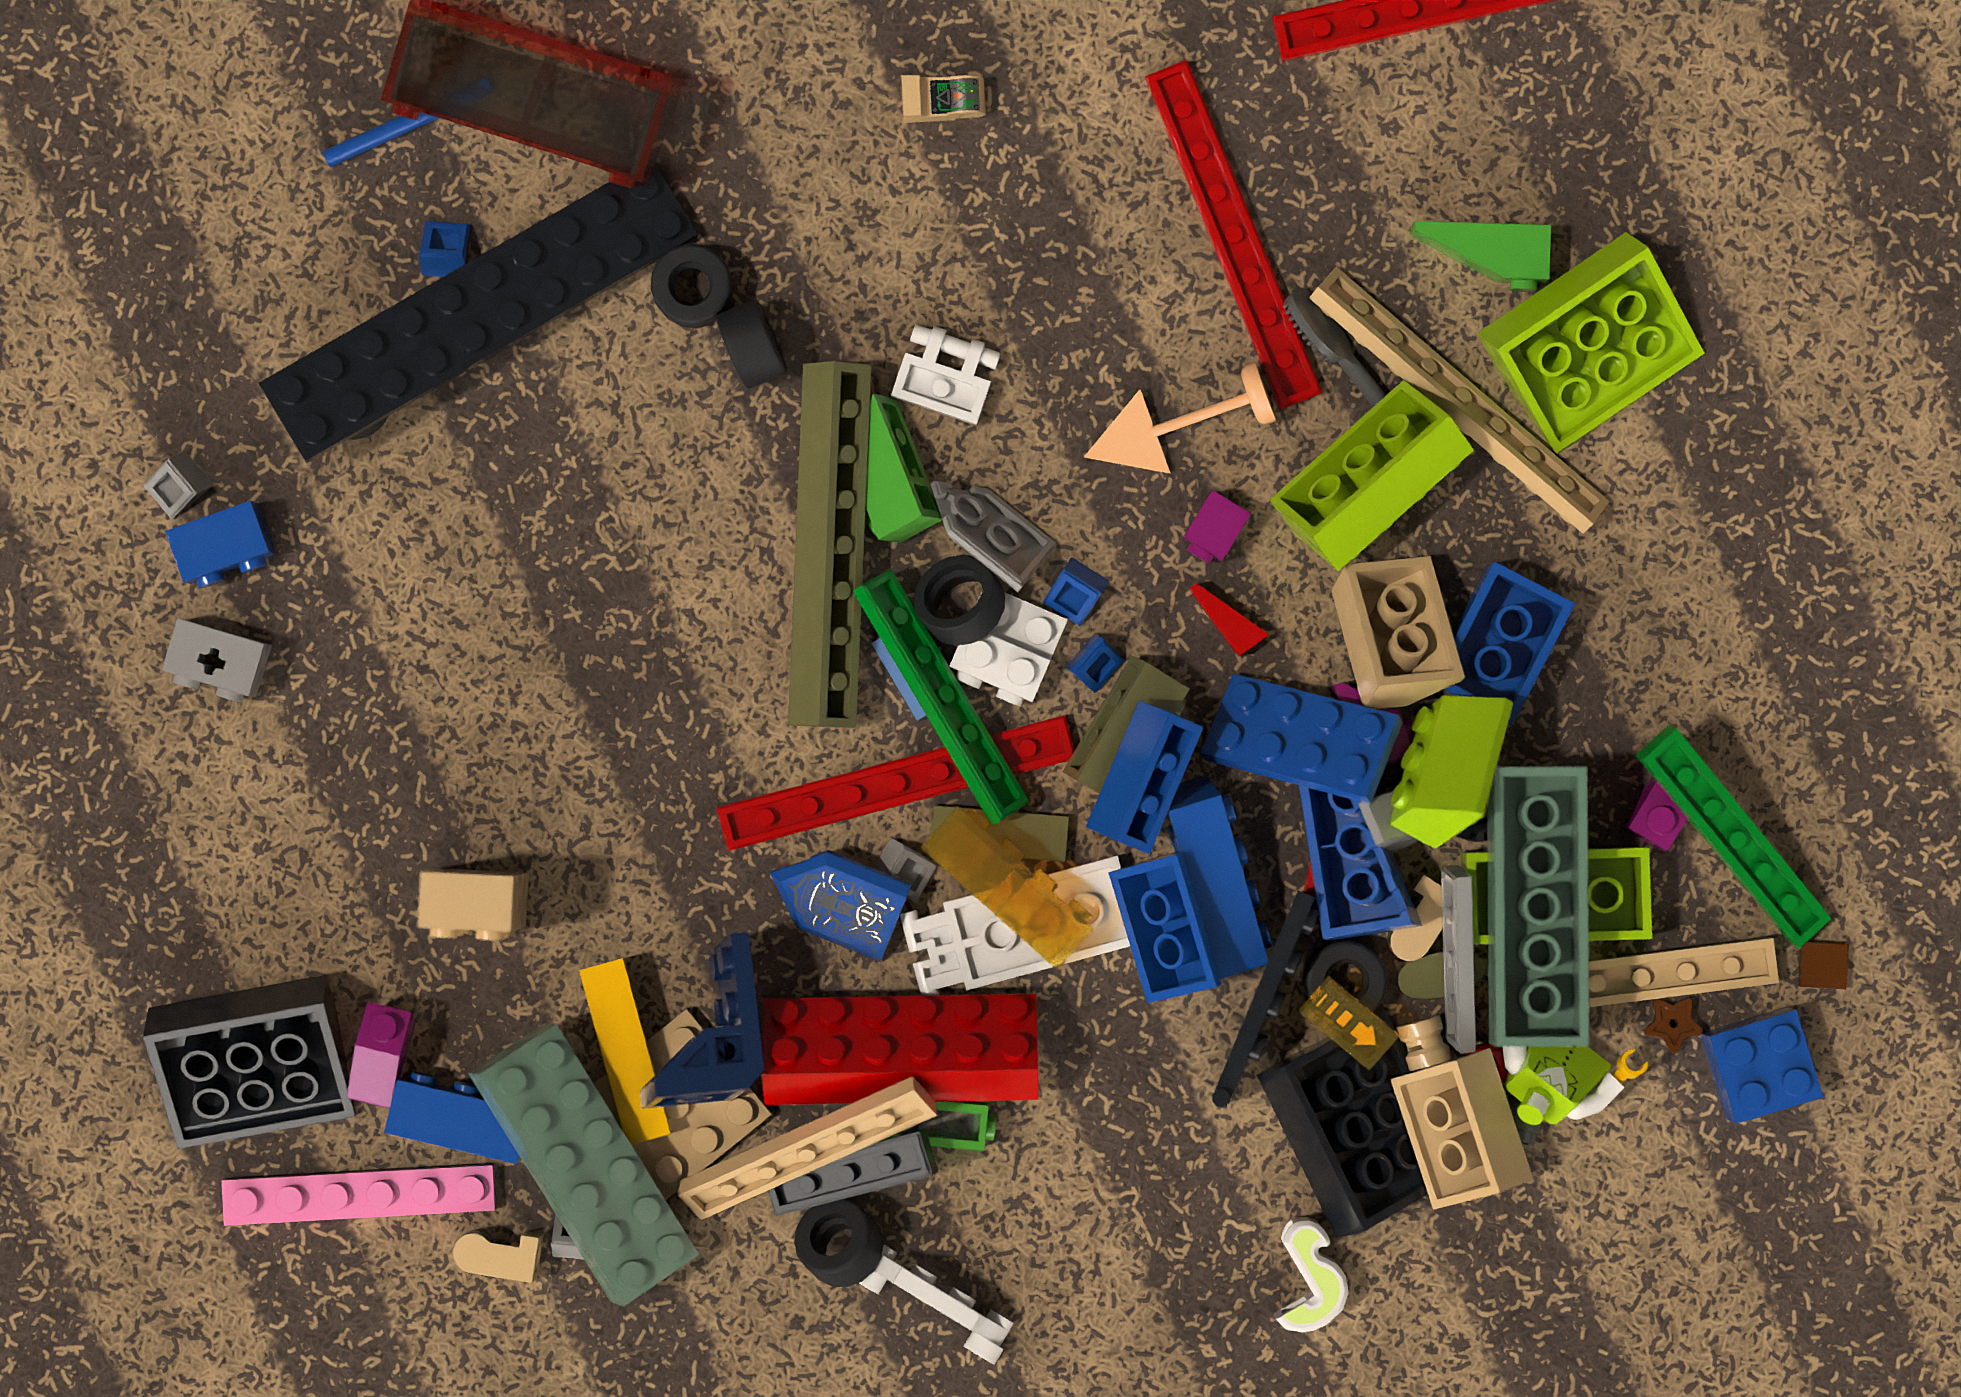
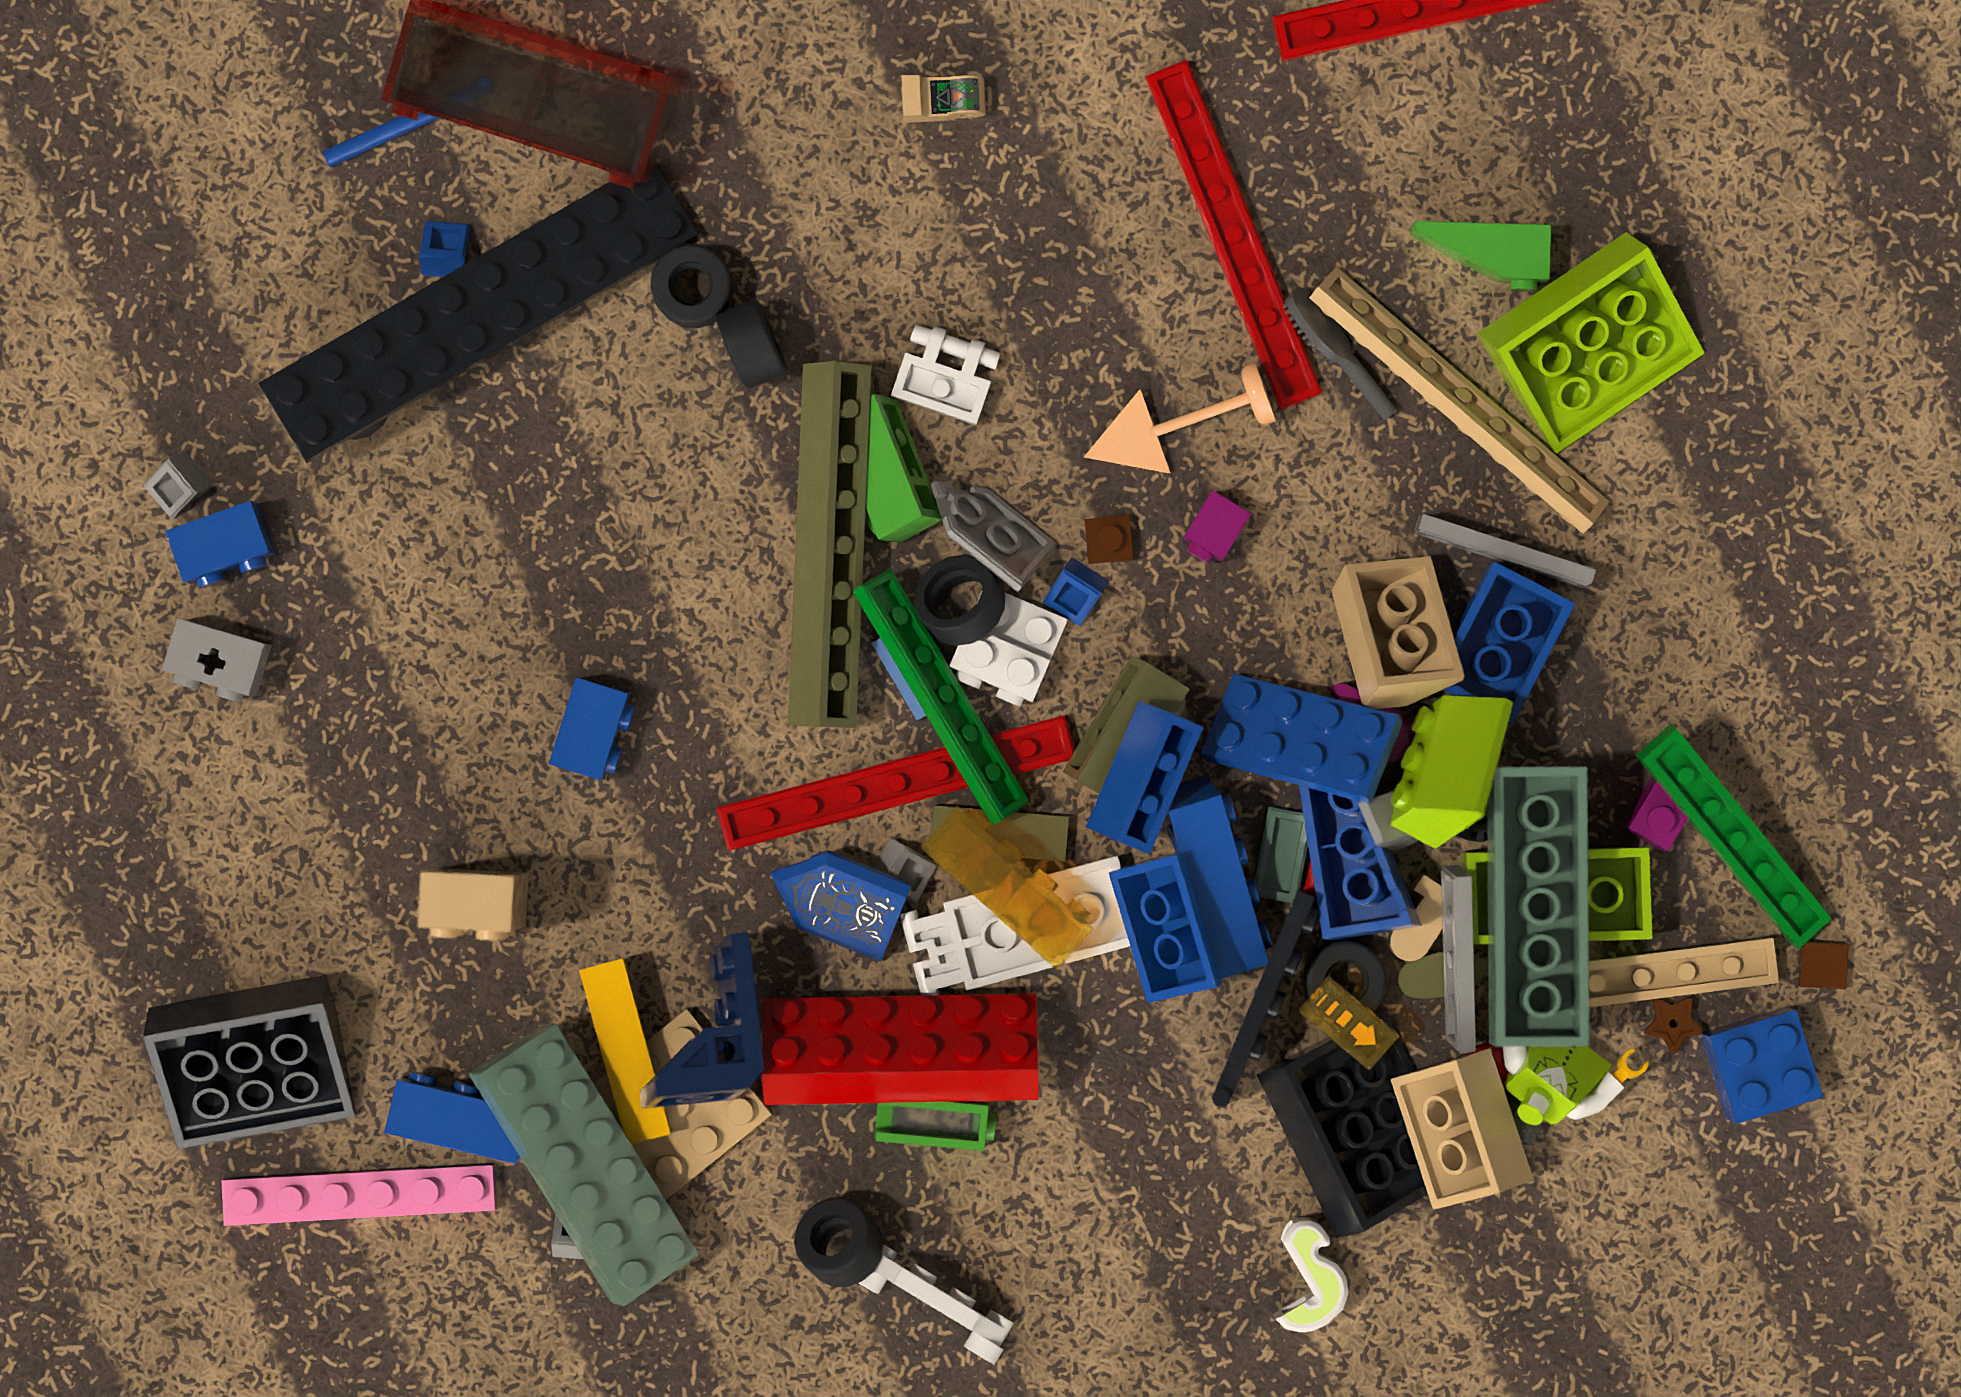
(380, 1054): magenta slope -> none
(483, 1255): tan leg -> none
(591, 729): none -> blue brick
(806, 1148): tan plate -> none
(864, 1171): tile -> none
(1095, 663): blue slope -> none
(1108, 539): none -> reddish brown plate
(1235, 628): red piece -> none
(1281, 855): none -> sand green tile
(1371, 475): lime brick -> none
(1424, 1043): tan wheel -> none
(1504, 551): none -> light grey tile

